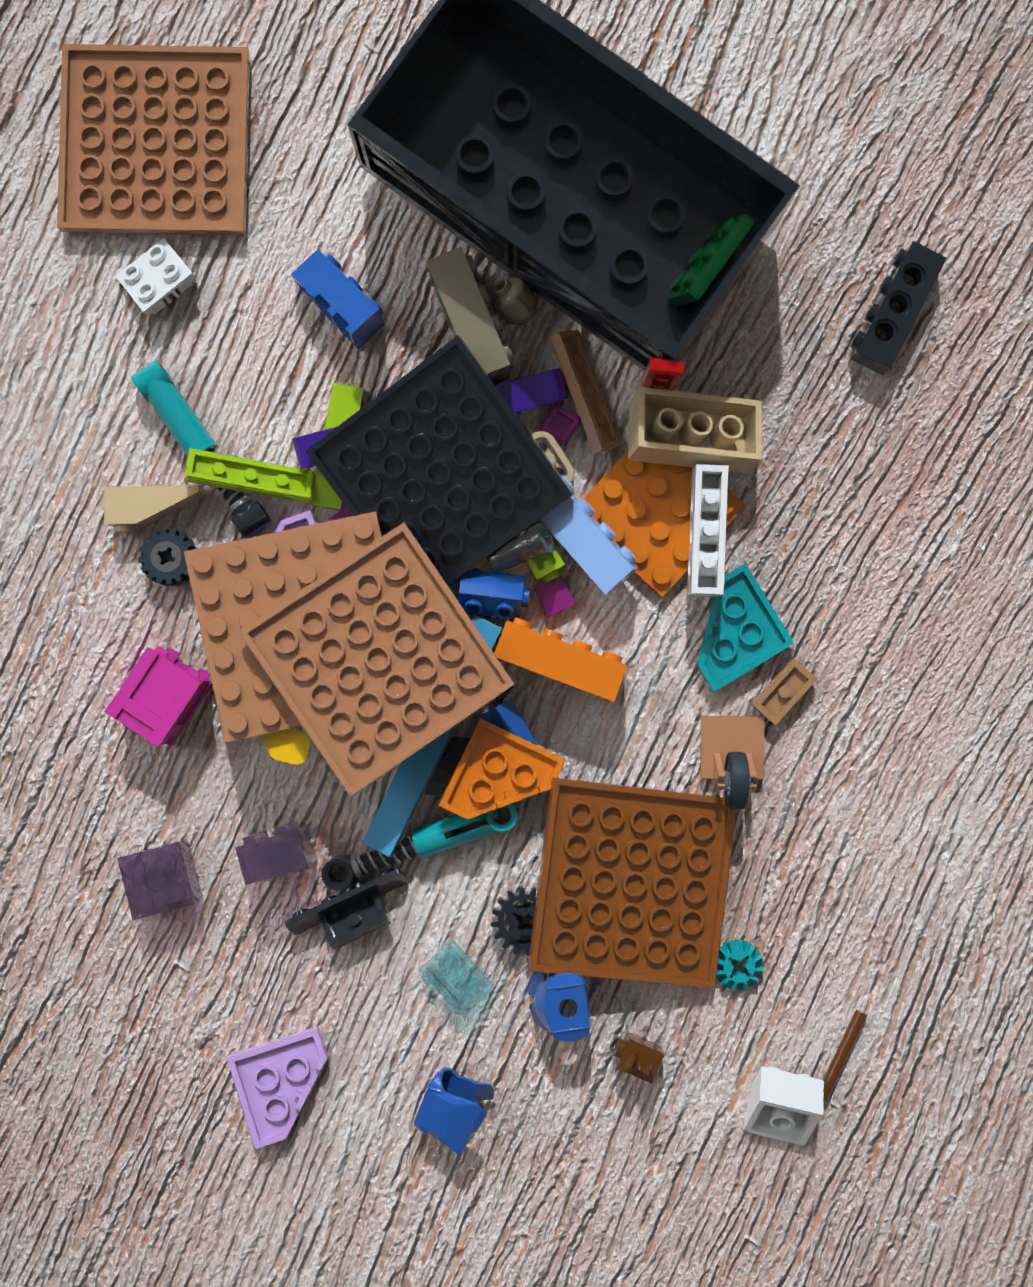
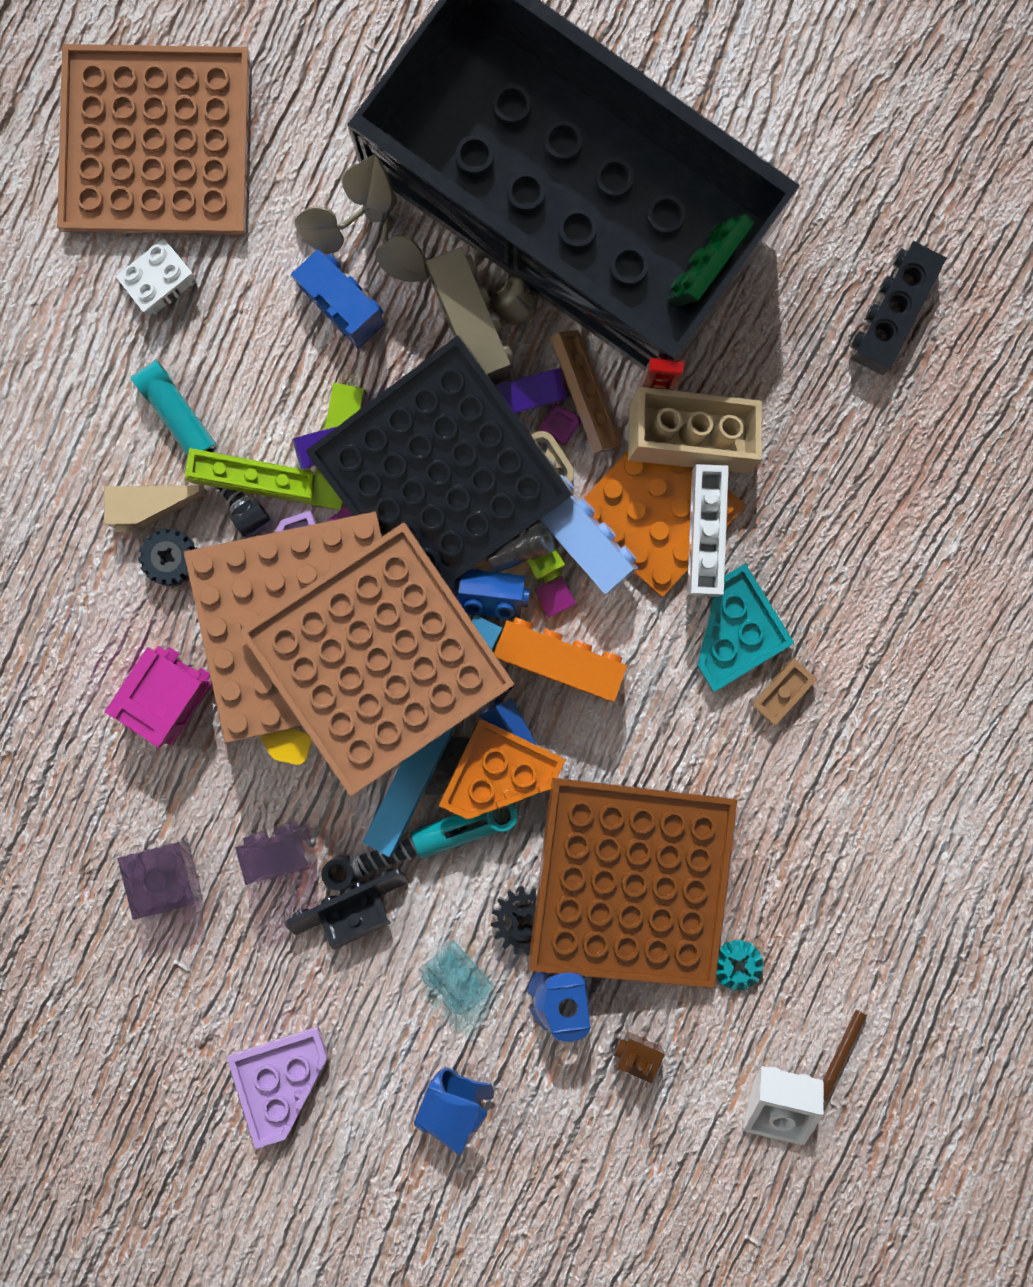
(369, 186): none -> dark tan plant
(733, 755): nougat plate -> none

